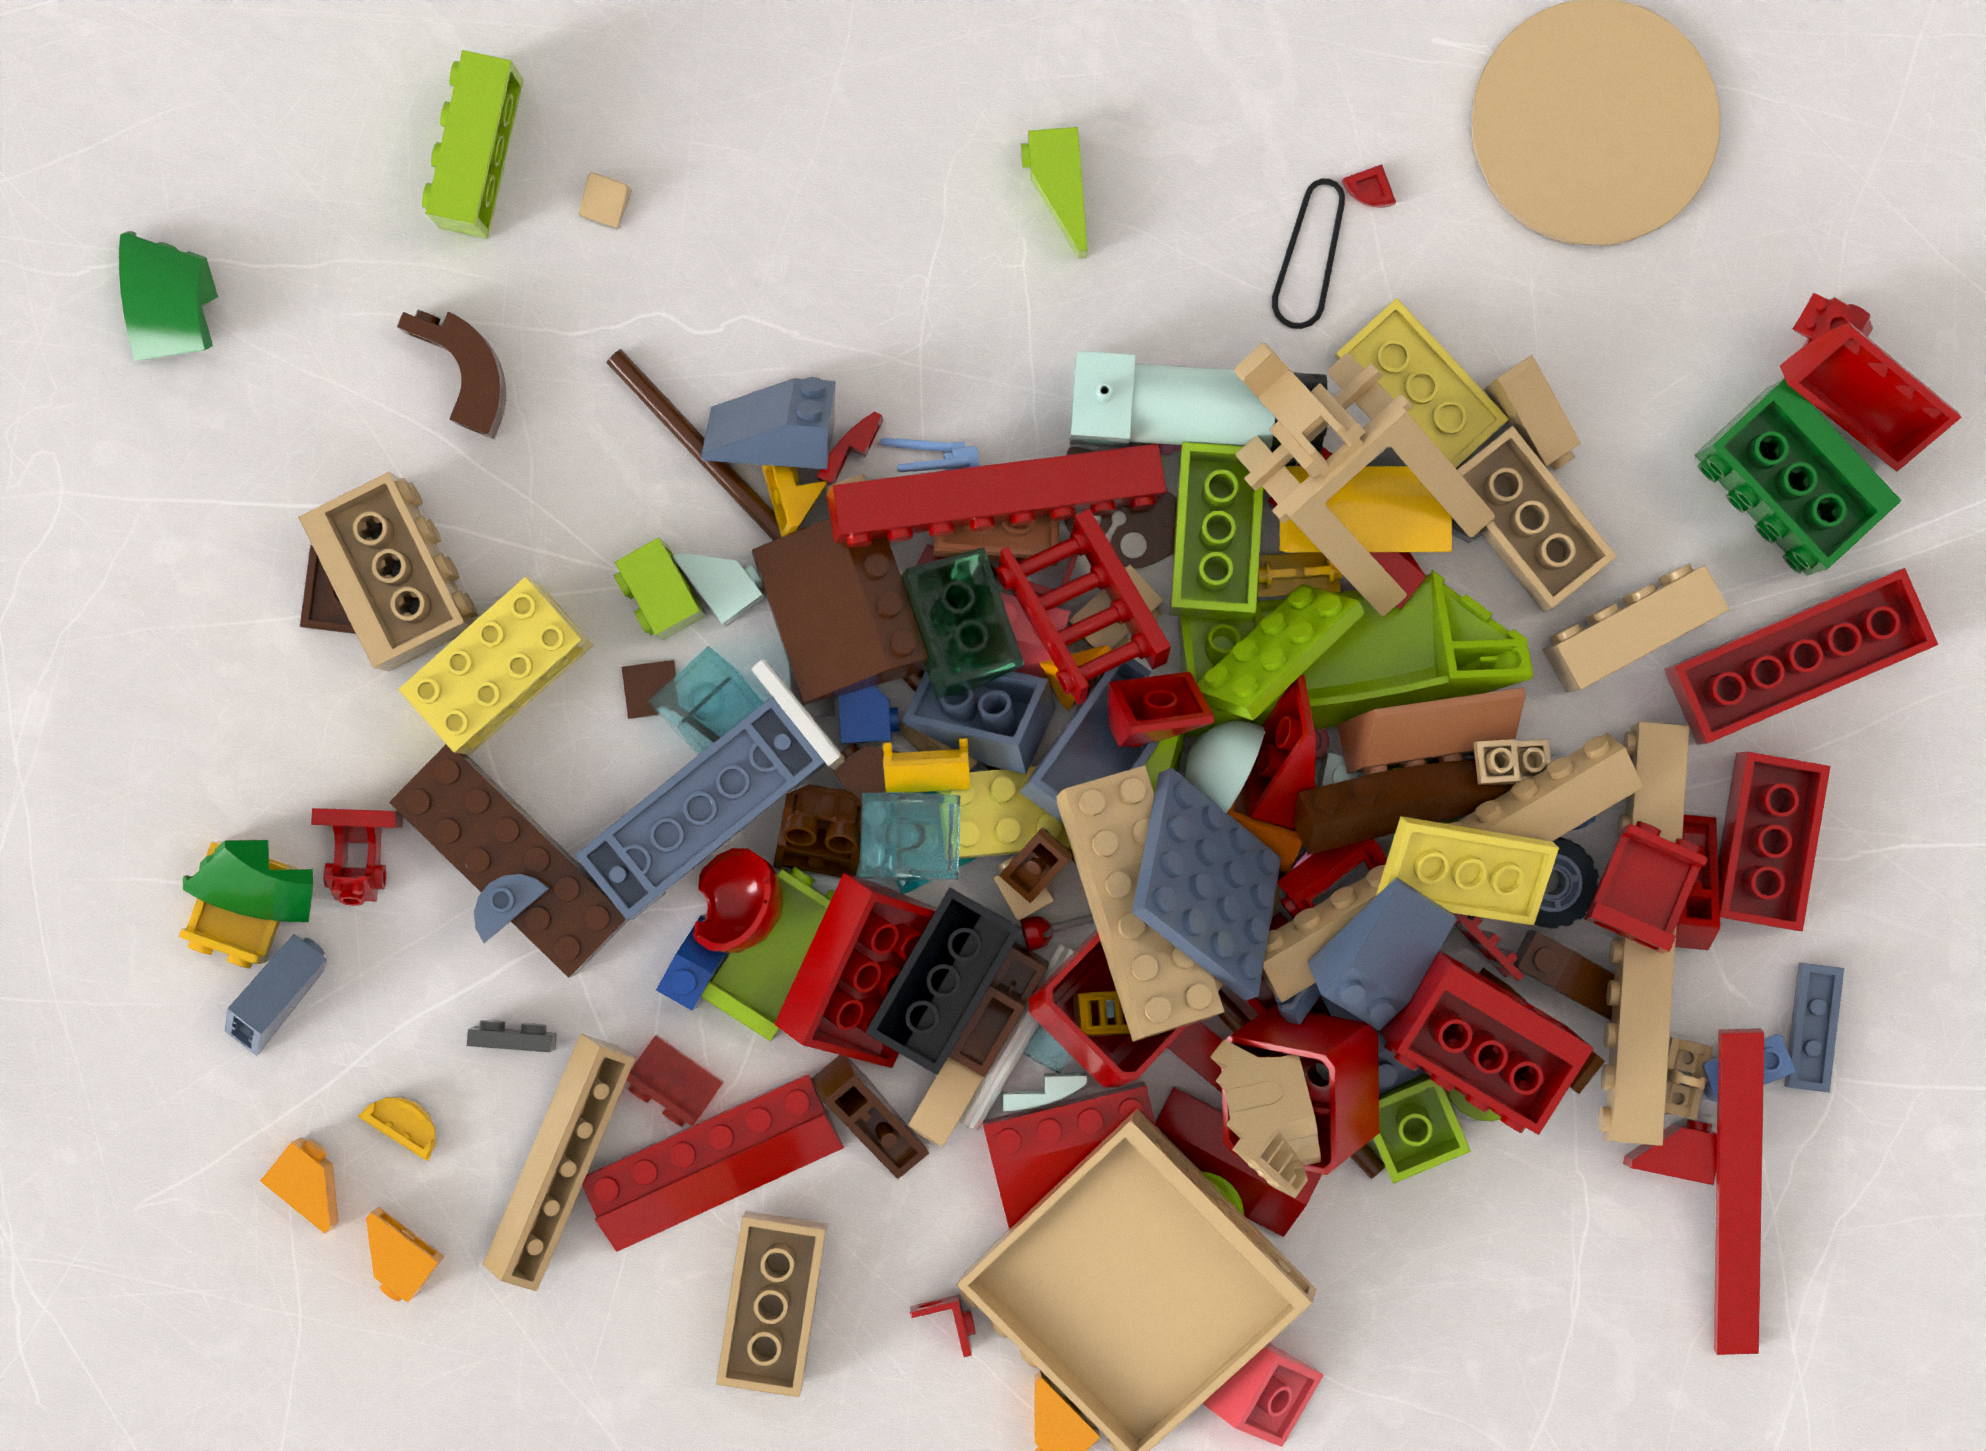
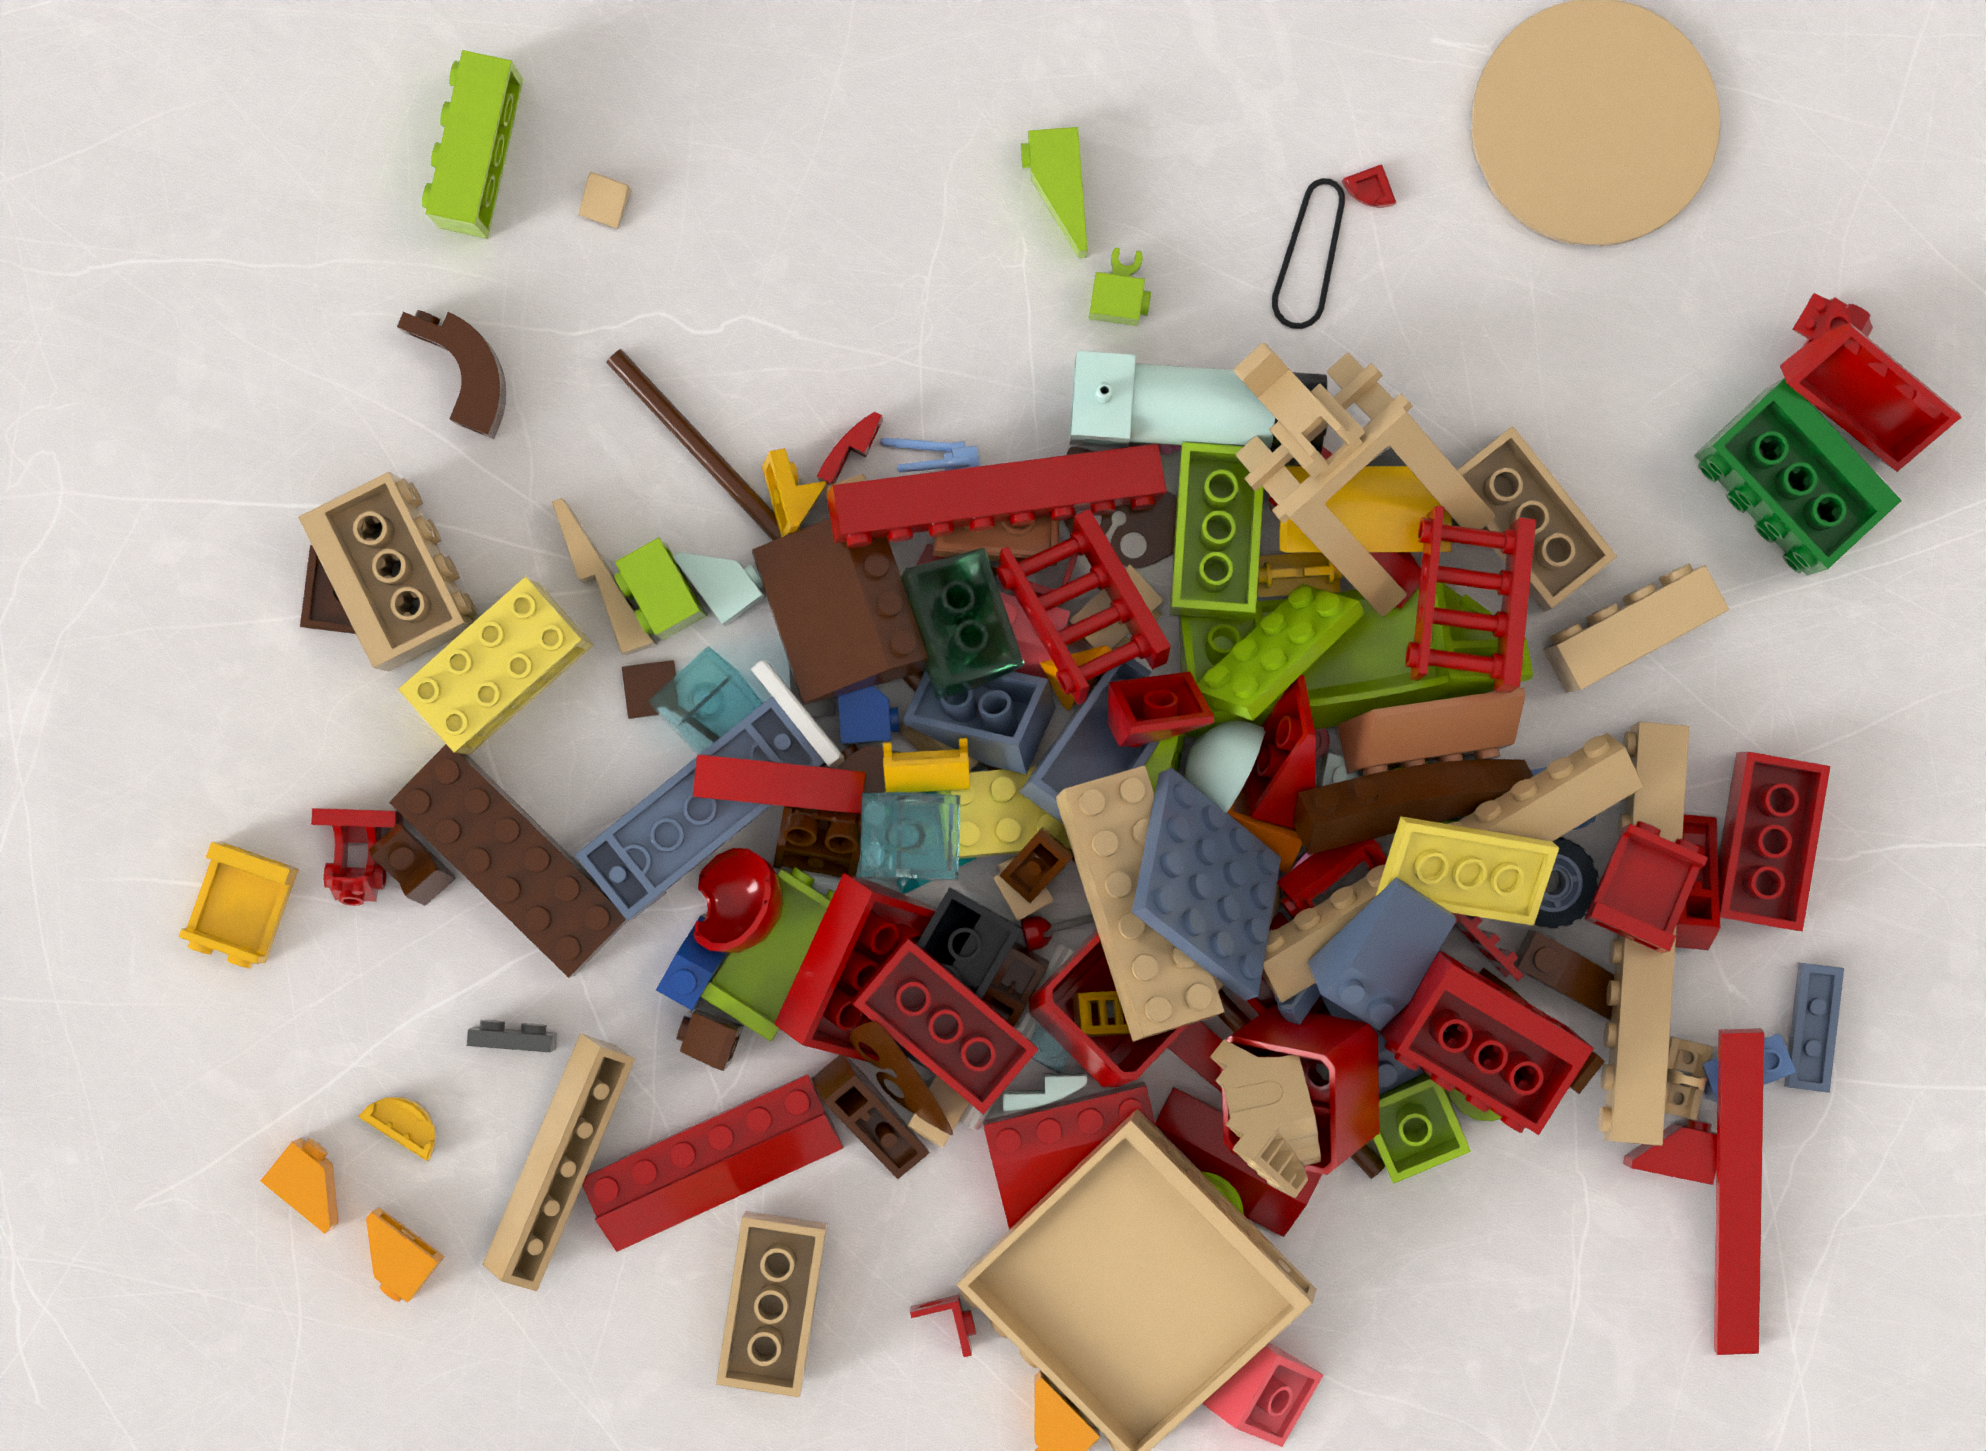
(163, 297): green slope -> none
(241, 882): green slope -> none
(274, 993): sand blue slope -> none
(411, 865): none -> reddish brown slope
(504, 901): sand blue plate -> none
(591, 566): none -> tan slope
(673, 1082): clear red bracket -> none
(709, 1038): none -> reddish brown slope
(775, 426): sand blue slope -> none
(778, 784): none -> red slope
(916, 1094): none -> reddish brown piece
(945, 1024): none -> red brick
(1119, 296): none -> lime brick
(1443, 396): light yellow plate -> none
(1510, 760): tan slope -> none
(1511, 583): none -> red fence
(1535, 412): tan slope -> none
(1801, 656): red brick -> none

